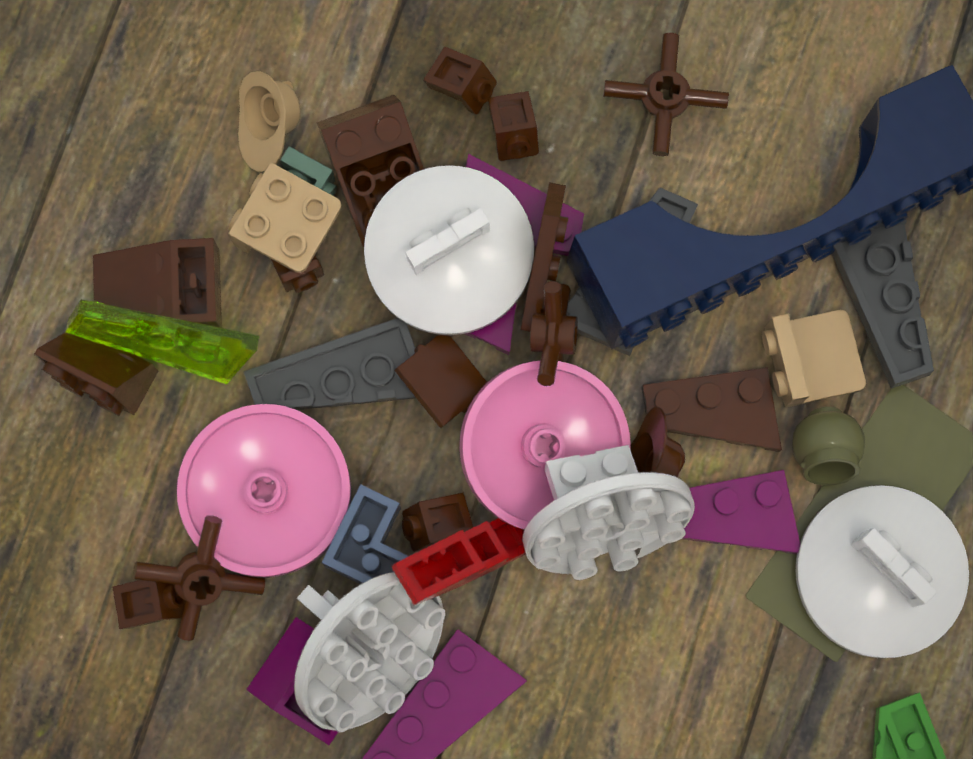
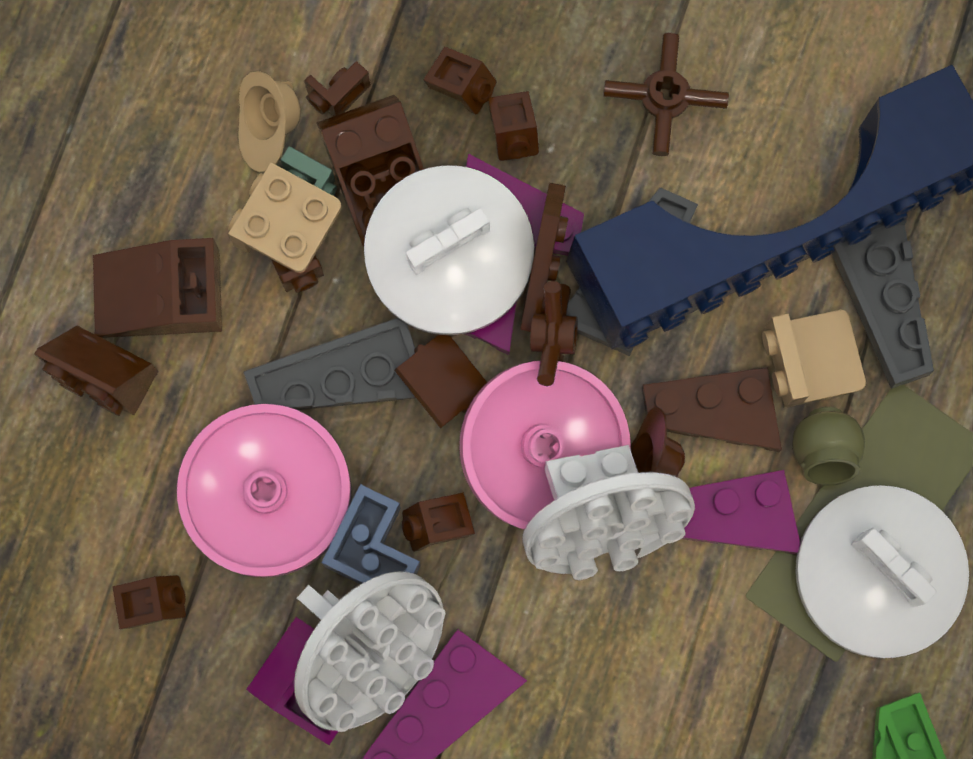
(166, 340): clear neon green wing -> none
(187, 574): reddish brown bar -> none
(344, 90): none -> reddish brown bracket
(459, 559): red slope -> none

